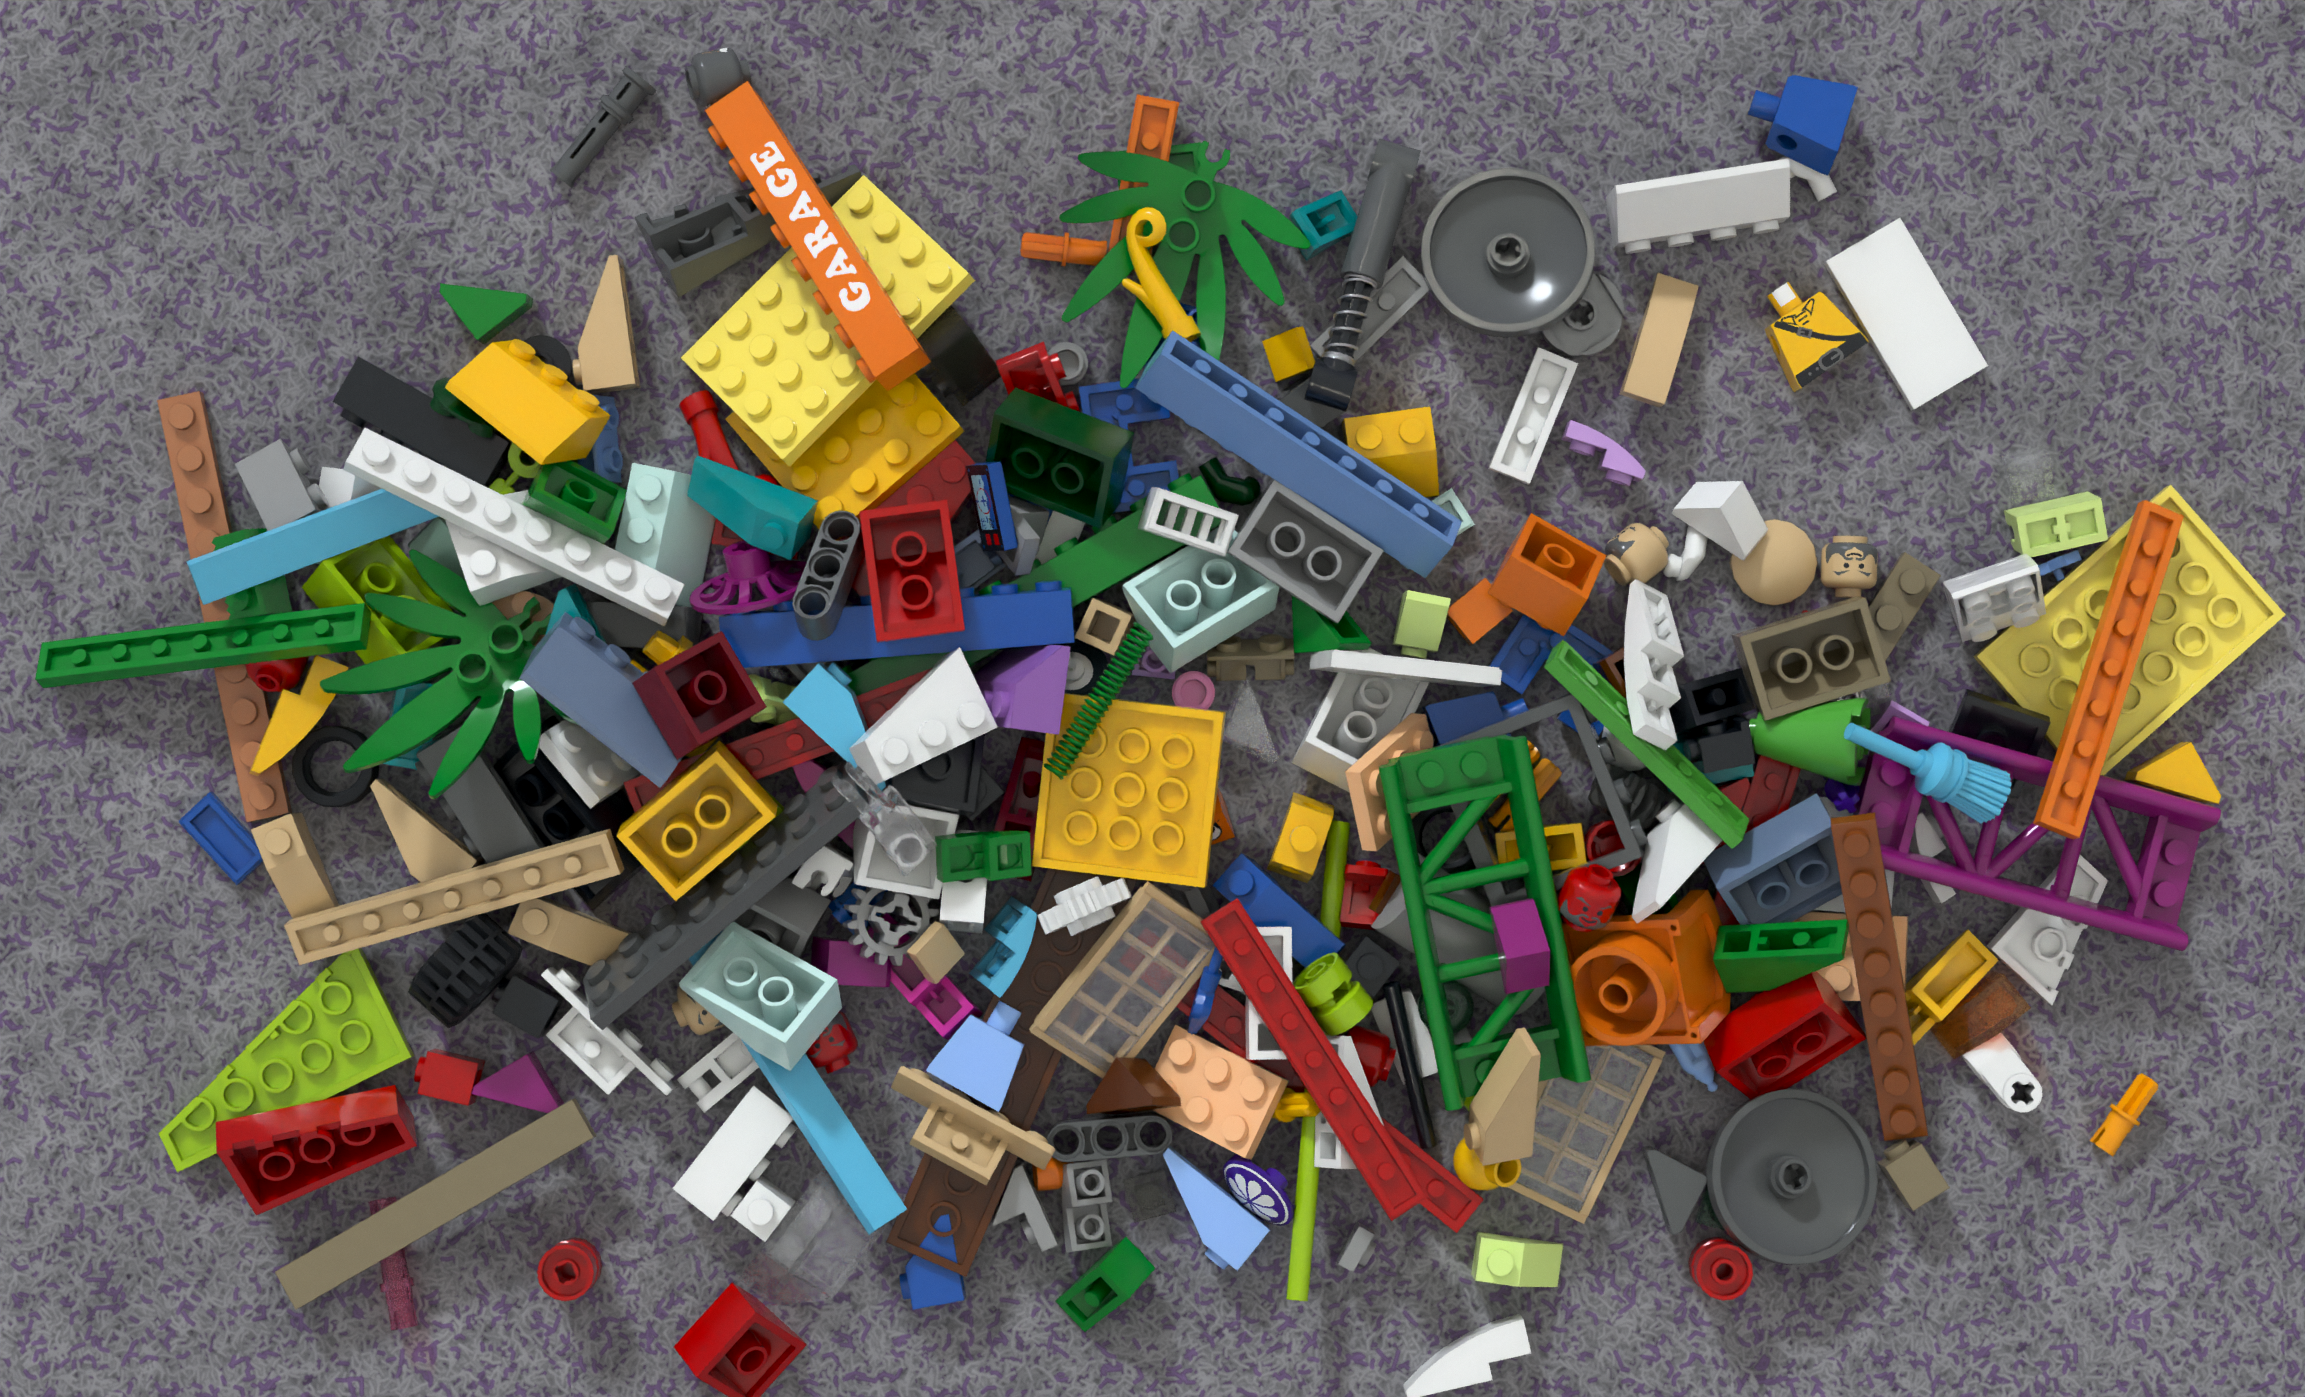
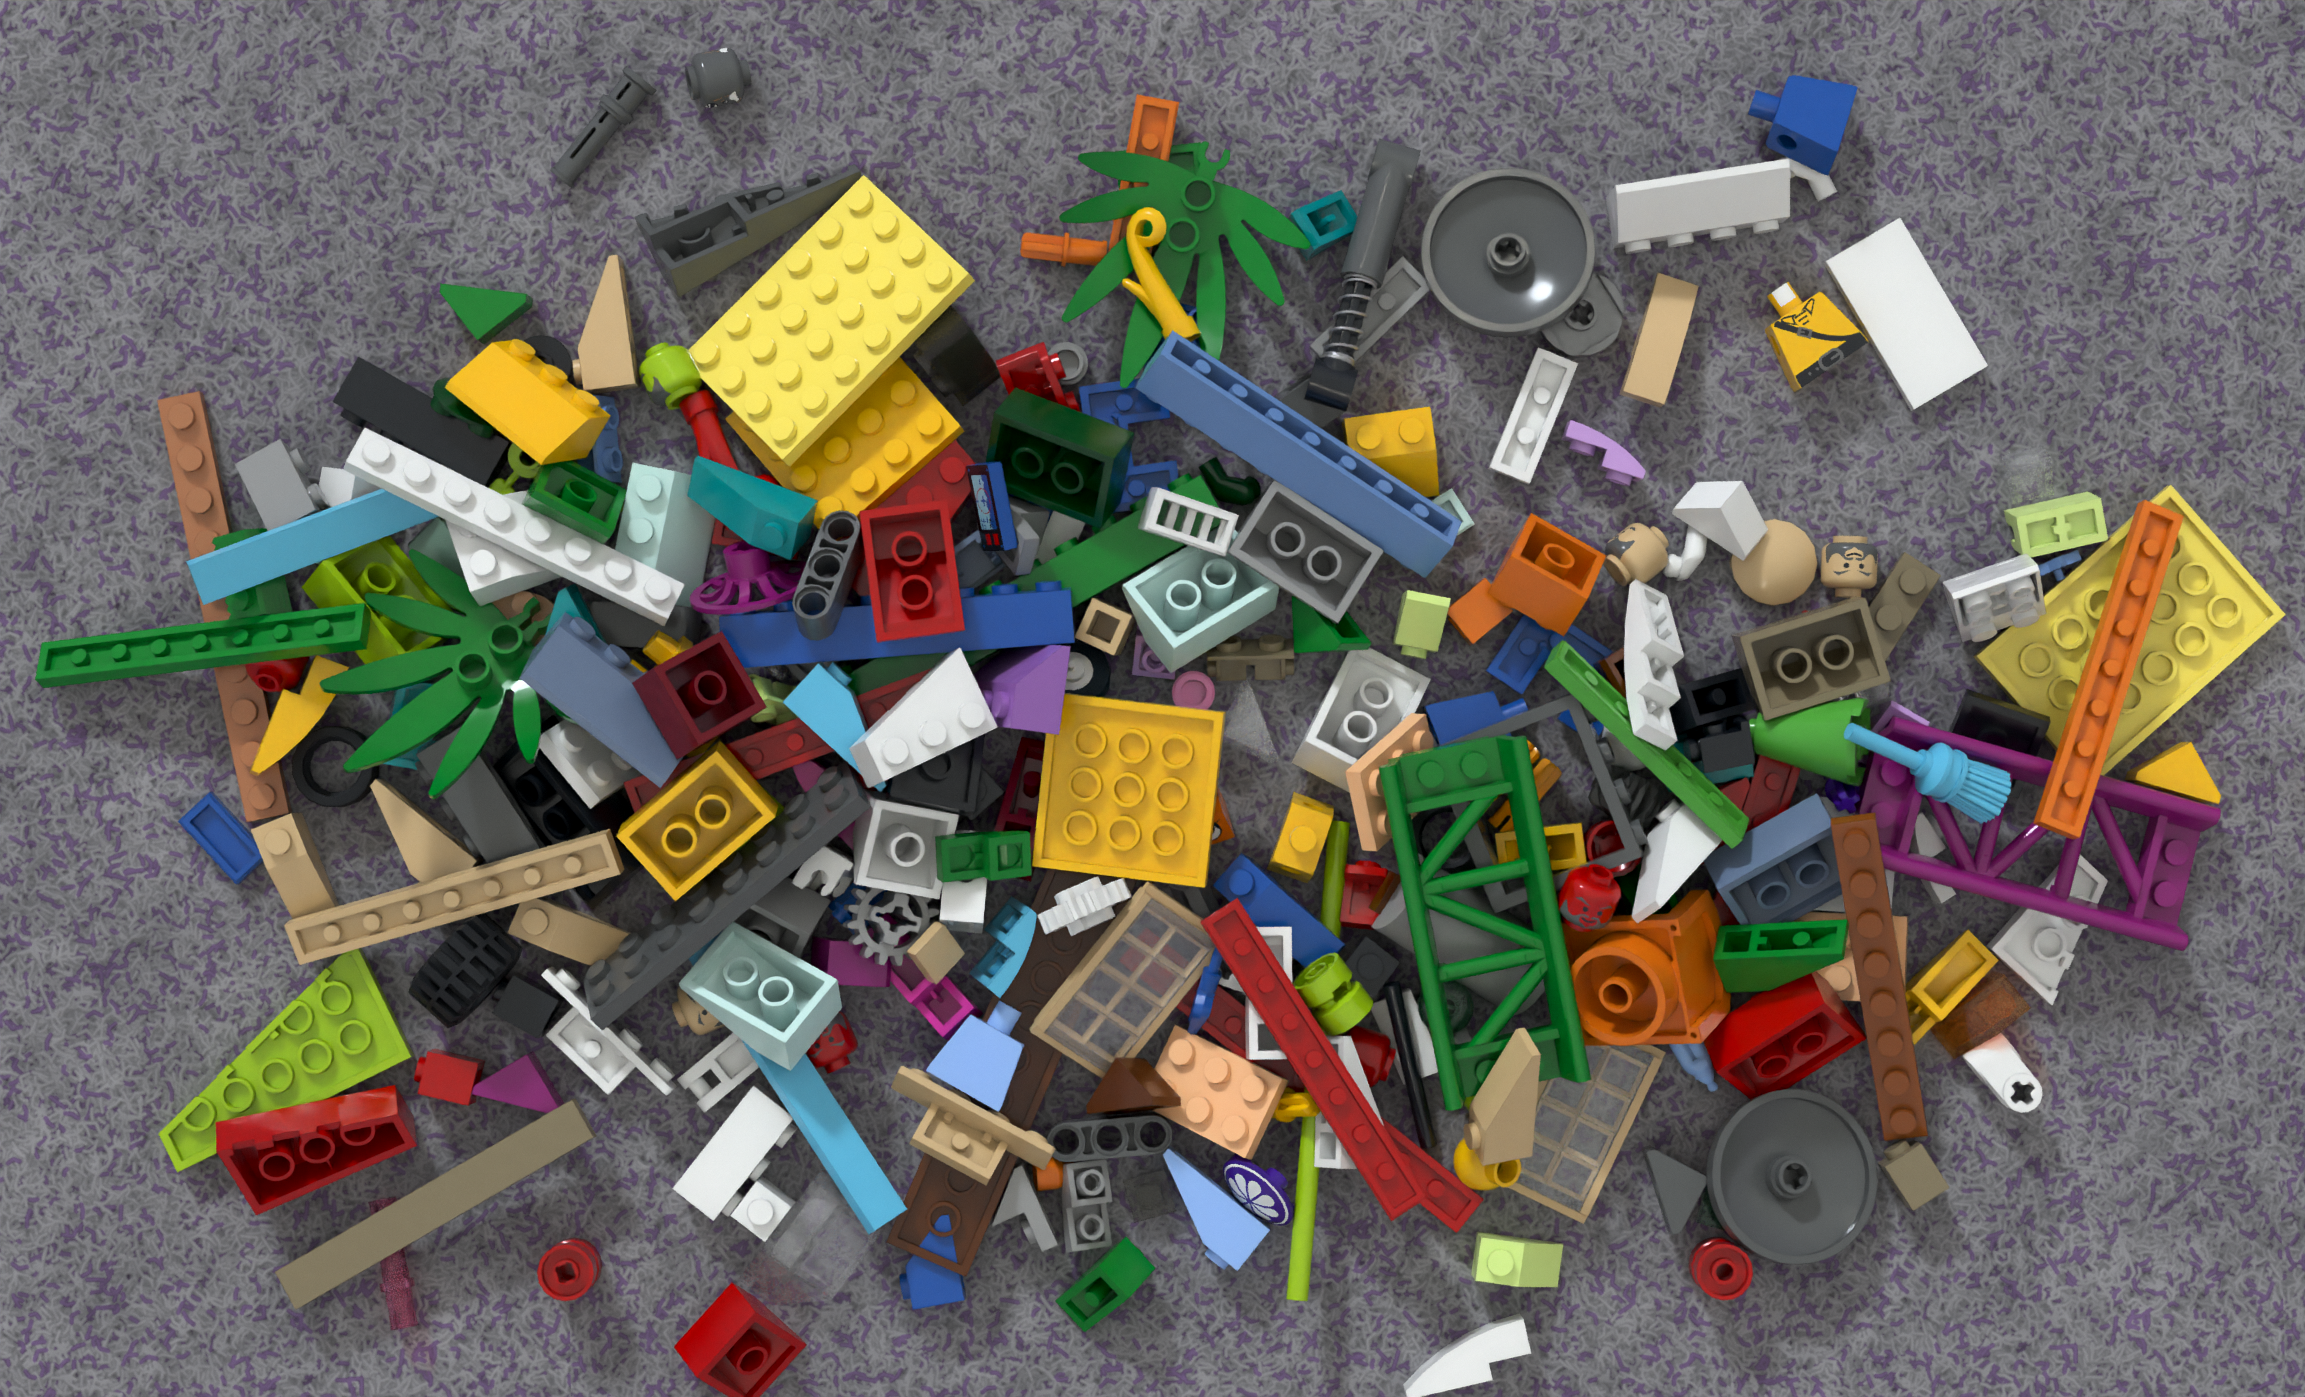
(669, 375): none -> lime head
(817, 236): orange brick -> none
(888, 819): clear arm -> none
(1104, 704): green piece -> none
(1289, 354): yellow tile -> none
(1357, 1248): light grey plate -> none
(1405, 668): white tile -> none
(1520, 946): magenta slope -> none
(2124, 1114): light orange axle -> none

